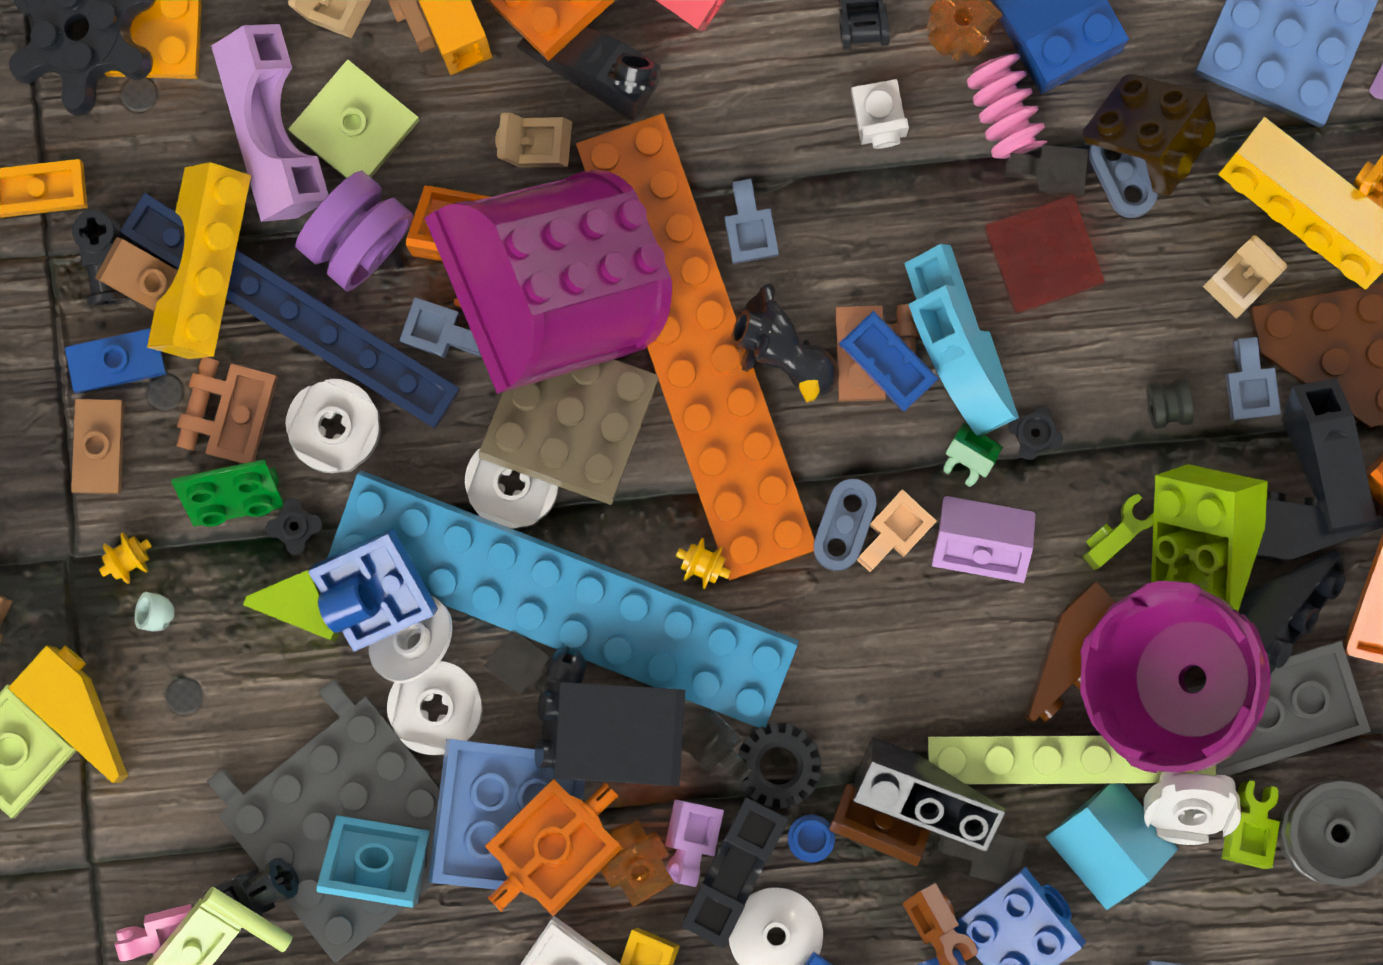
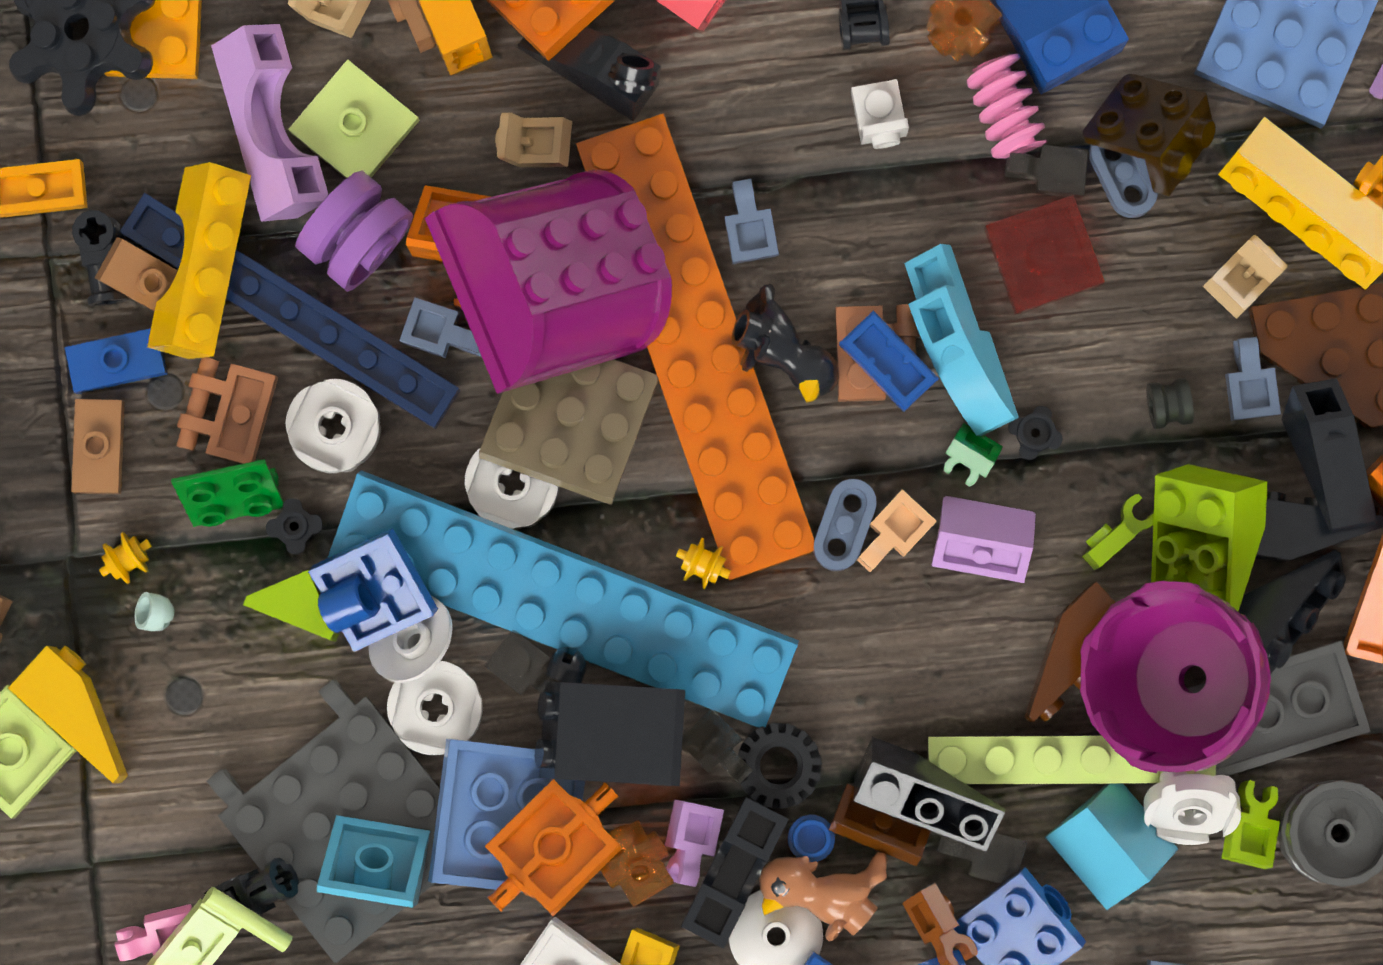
(833, 898): none -> nougat animal

